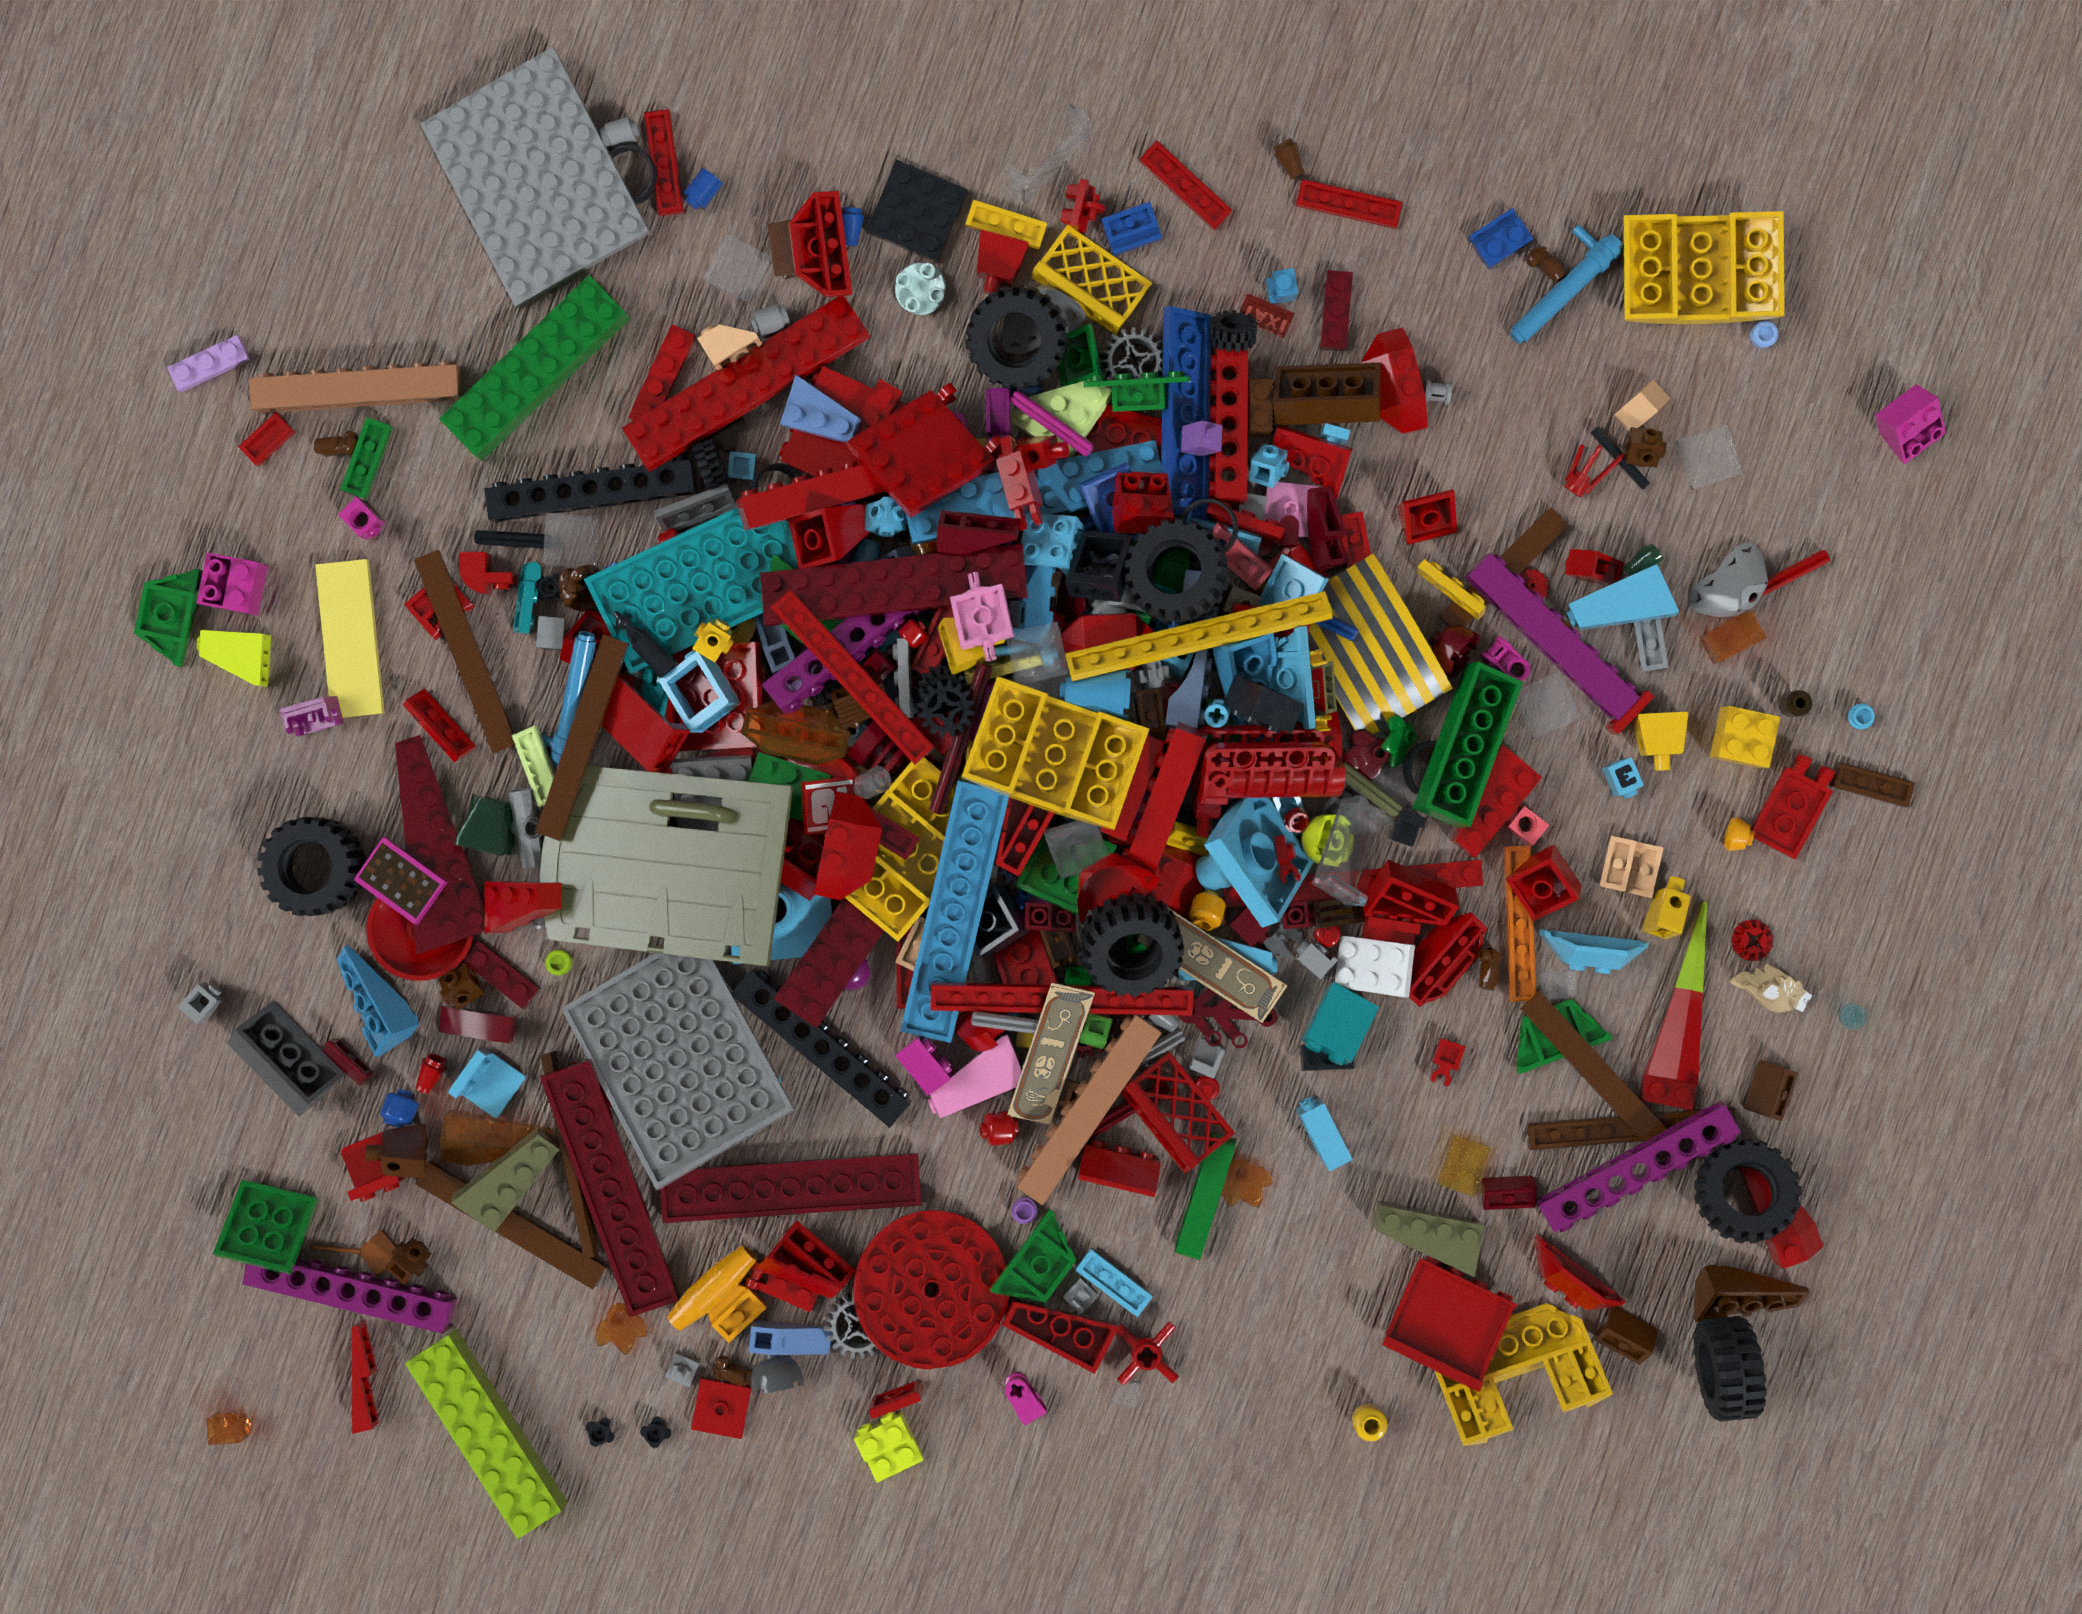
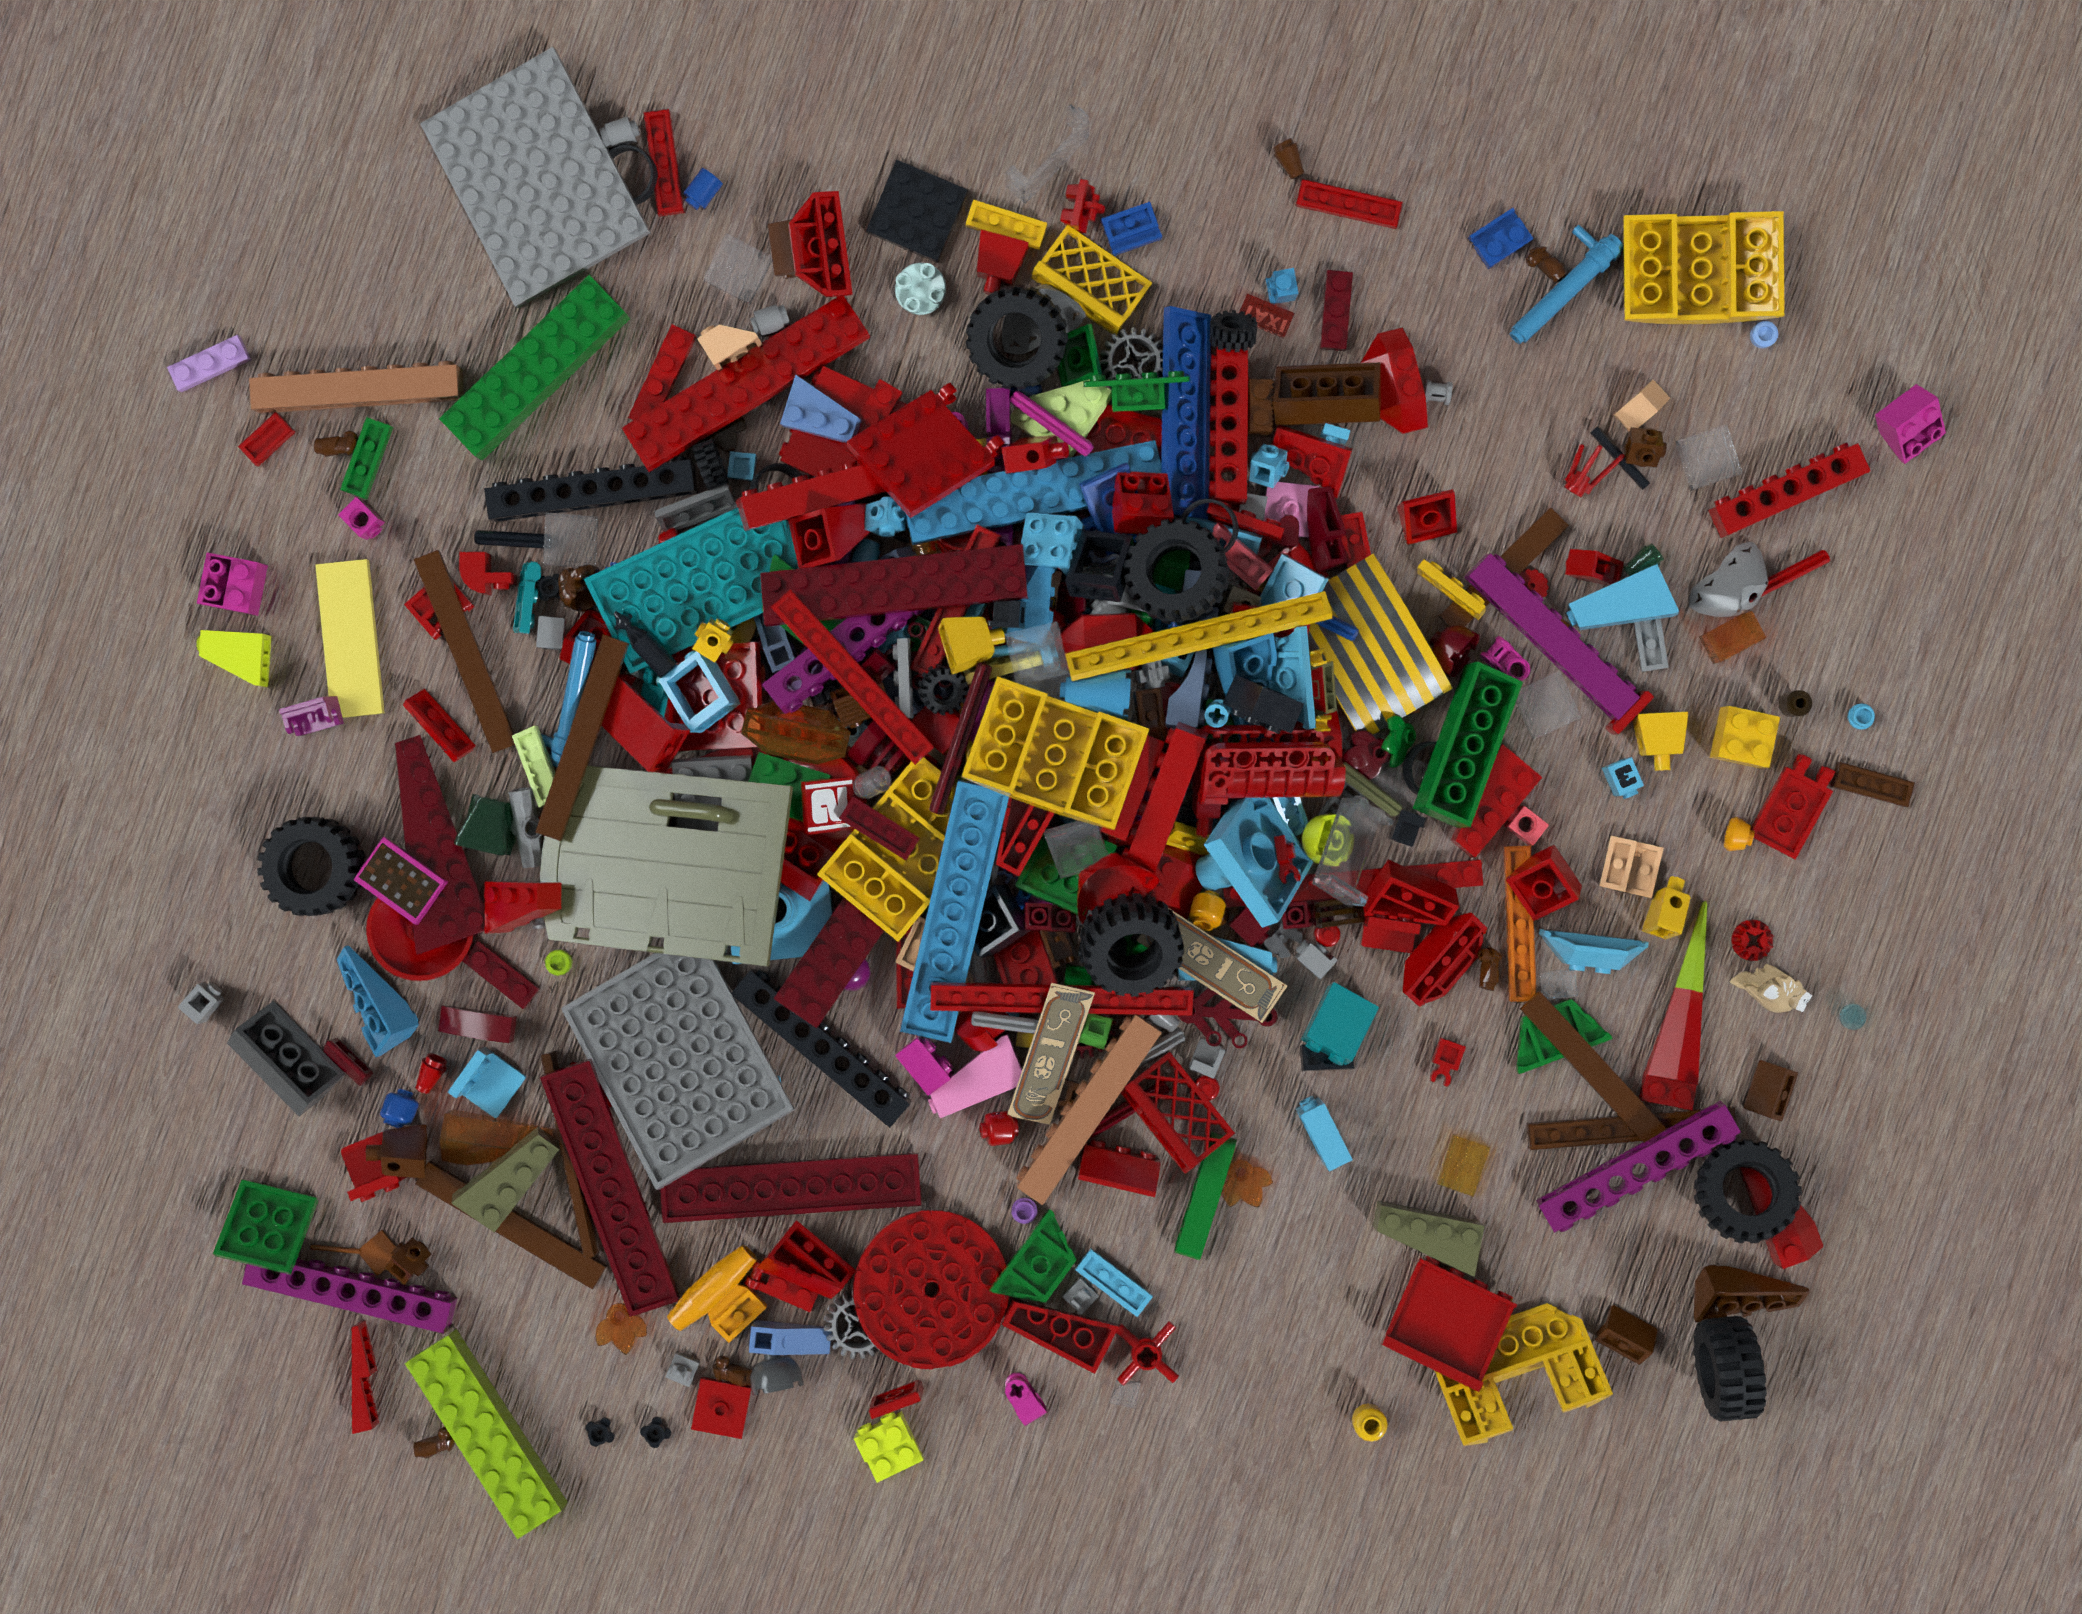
(168, 614): green wing -> none
(227, 1428): clear orange brick -> none
(431, 1446): none -> reddish brown arm
(460, 986): reddish brown brick -> none
(848, 847): red wedge -> none
(852, 224): blue cone -> none
(914, 633): red piece -> none
(943, 696): black gear -> none
(971, 532): dark red slope -> none
(982, 616): bright pink plate -> none
(1019, 482): red hinge -> none
(1185, 185): red tile -> none
(1201, 438): medium lavender brick -> none
(1301, 823): red plate -> none
(1374, 966): white plate -> none
(1508, 1192): dark red slope -> none
(1573, 1280): red wedge -> none
(1851, 464): none -> red brick

